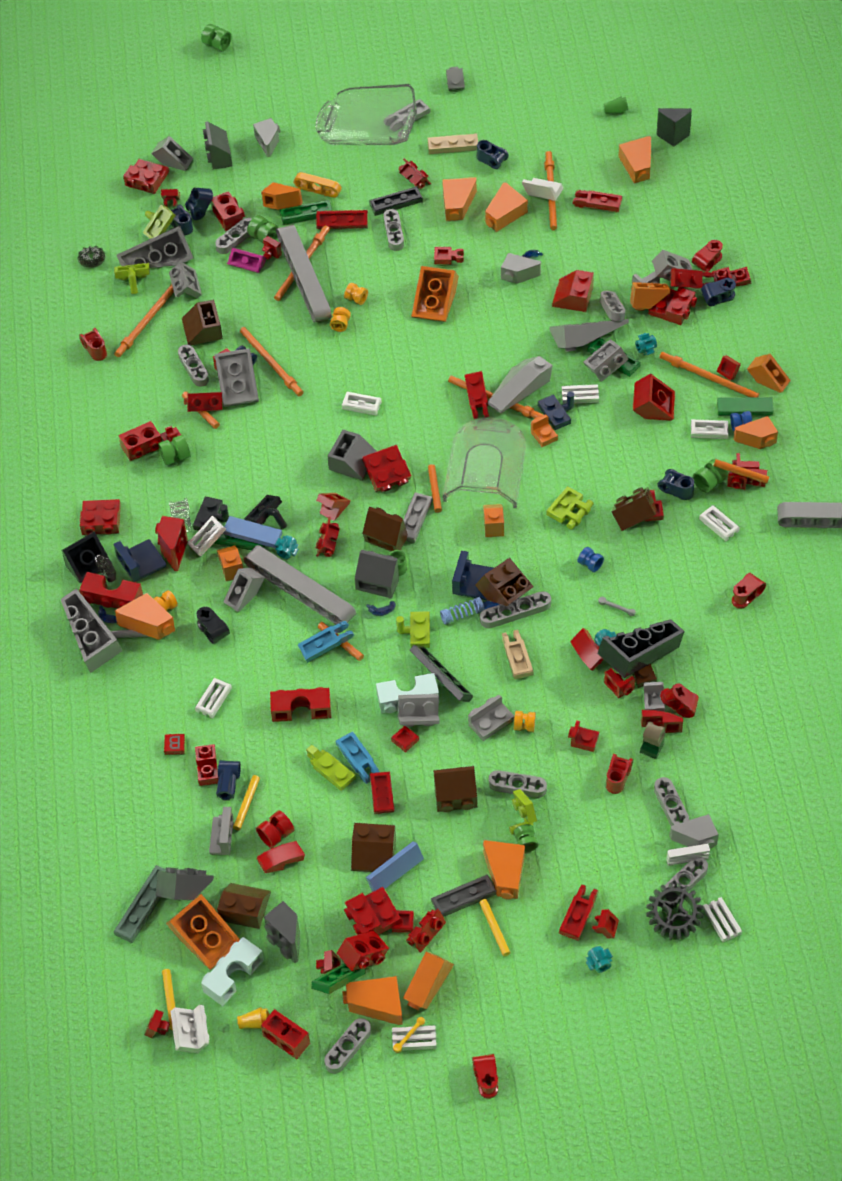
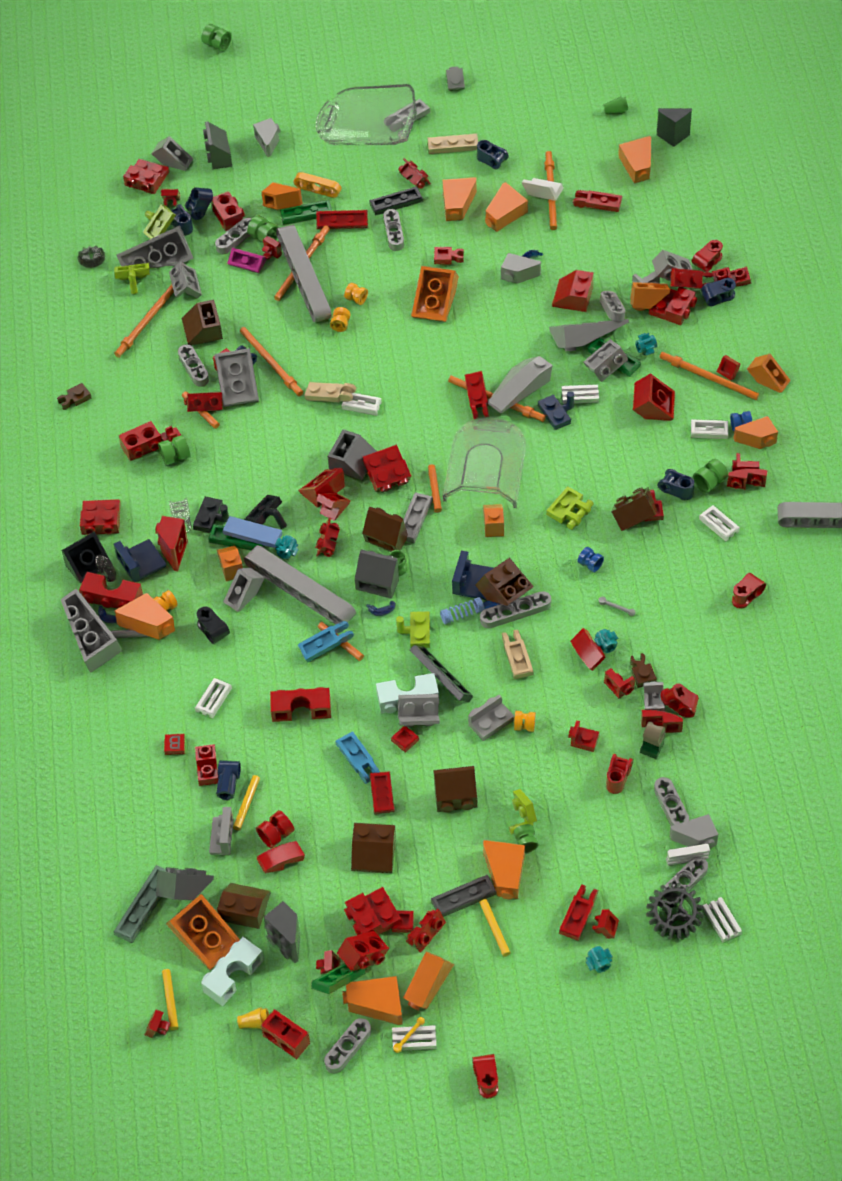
(76, 395): none -> reddish brown plate
(94, 344): red piece -> none
(190, 1029): white bracket -> none
(208, 538): white tile -> none
(326, 482): none -> red slope
(329, 392): none -> tan hinge
(330, 768): lime hinge -> none
(395, 867): medium blue tile -> none
(532, 780): light grey beam -> none
(543, 431): orange bracket -> none
(641, 647): wedge -> none
(741, 471): orange bar -> none
(756, 405): green tile -> none

